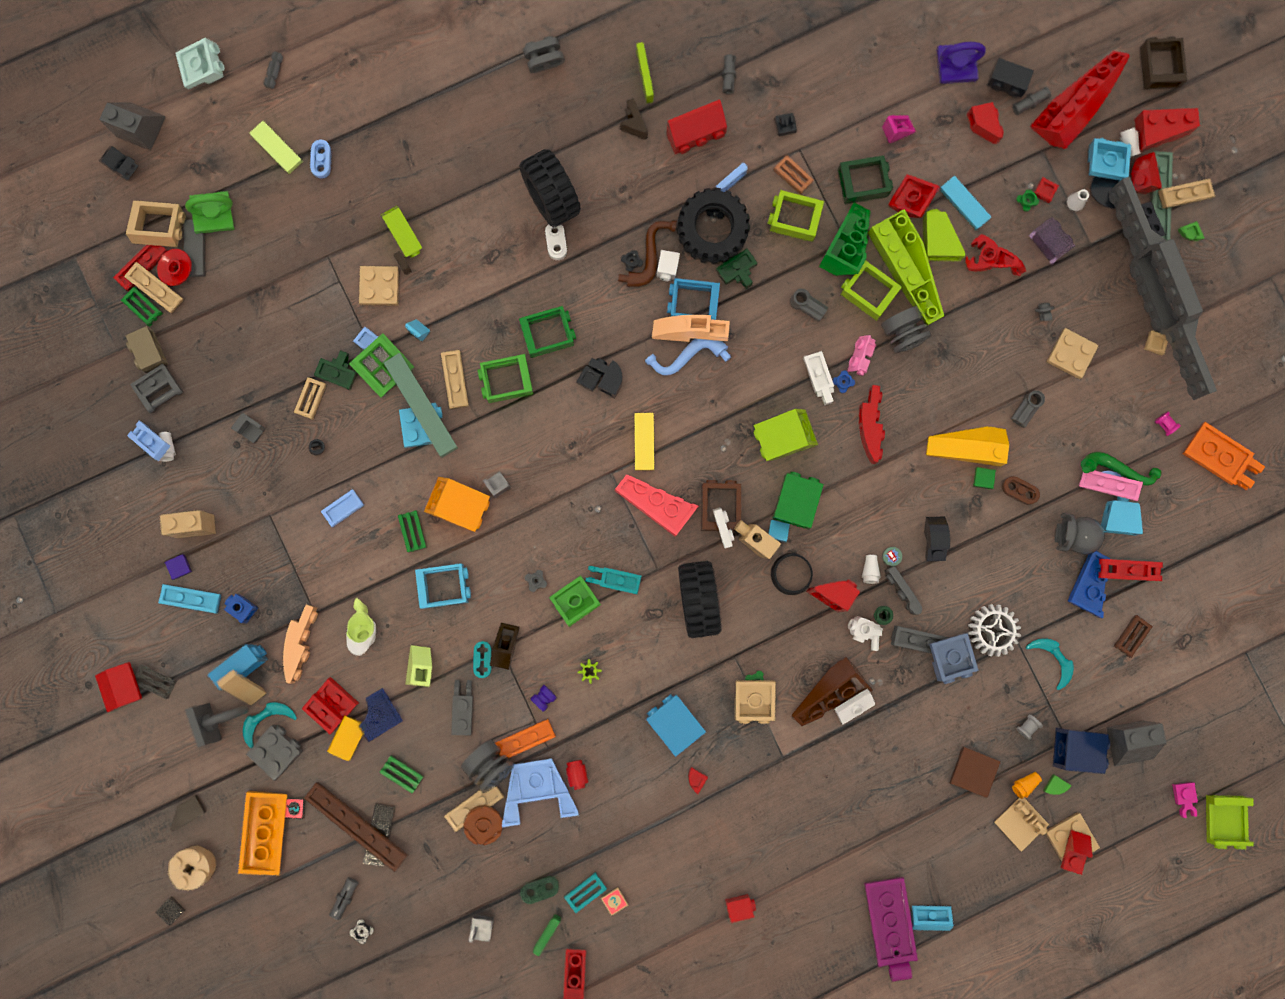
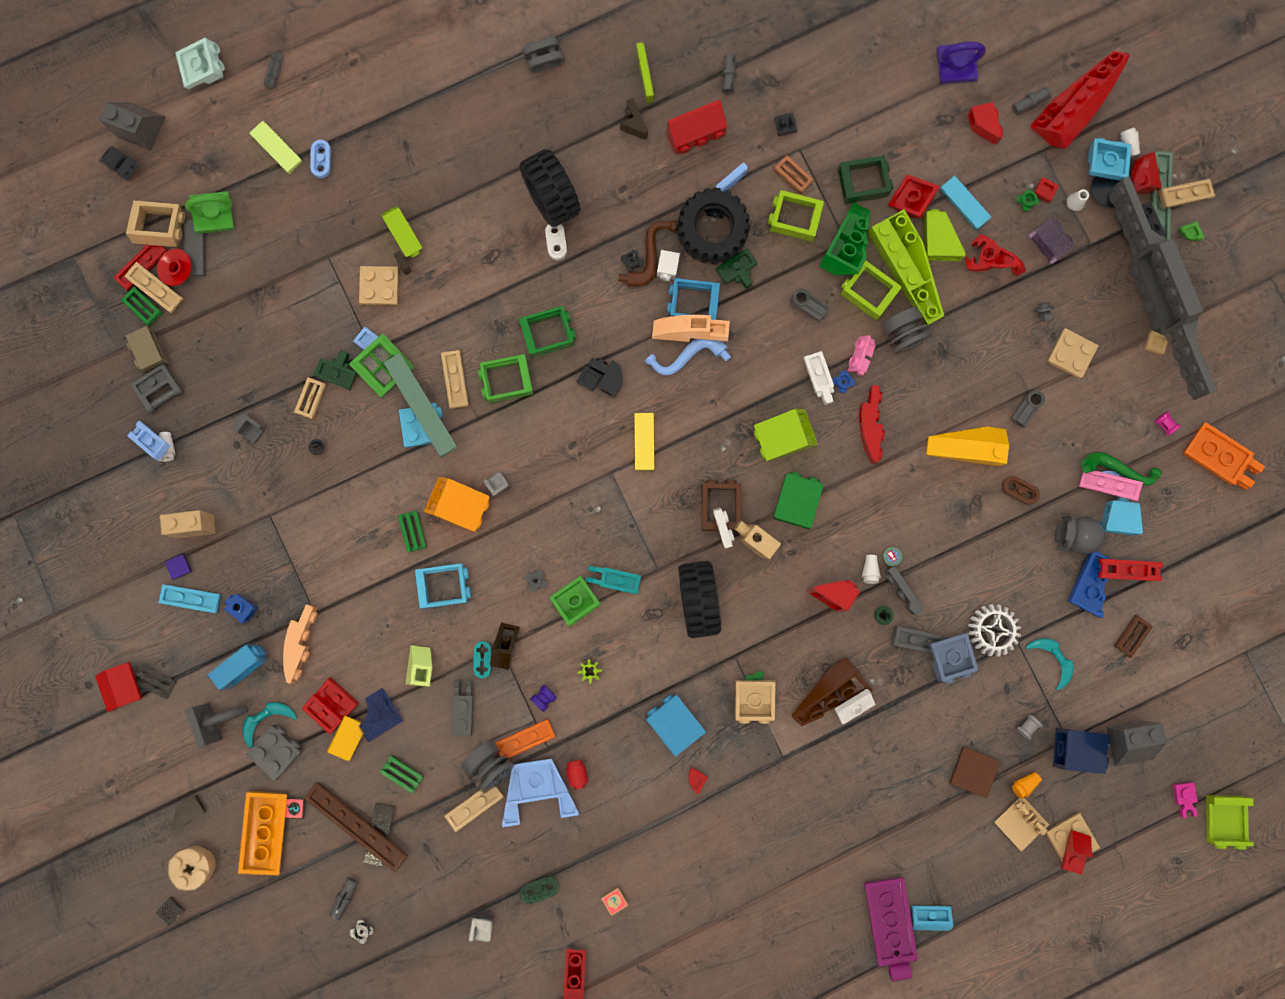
(241, 687): tan tile -> none
(342, 508): light blue tile -> none
(360, 630): yellowish green hair -> none
(417, 329): medium azure slope -> none
(483, 825): dark orange tile -> none
(546, 935): green tile -> none
(598, 882): teal tile -> none
(660, 506): coral wing -> none
(740, 908): red brick -> none
(774, 578): black tyre -> none
(779, 530): medium azure slope -> none
(865, 629): white piece -> none
(897, 127): dark pink slope -> none
(937, 538): black brick -> none
(984, 478): green tile -> none
(1010, 78): black brick -> none
(1056, 786): bright green tile -> none
(1163, 81): dark brown window -> none
(1165, 126): red wedge -> none

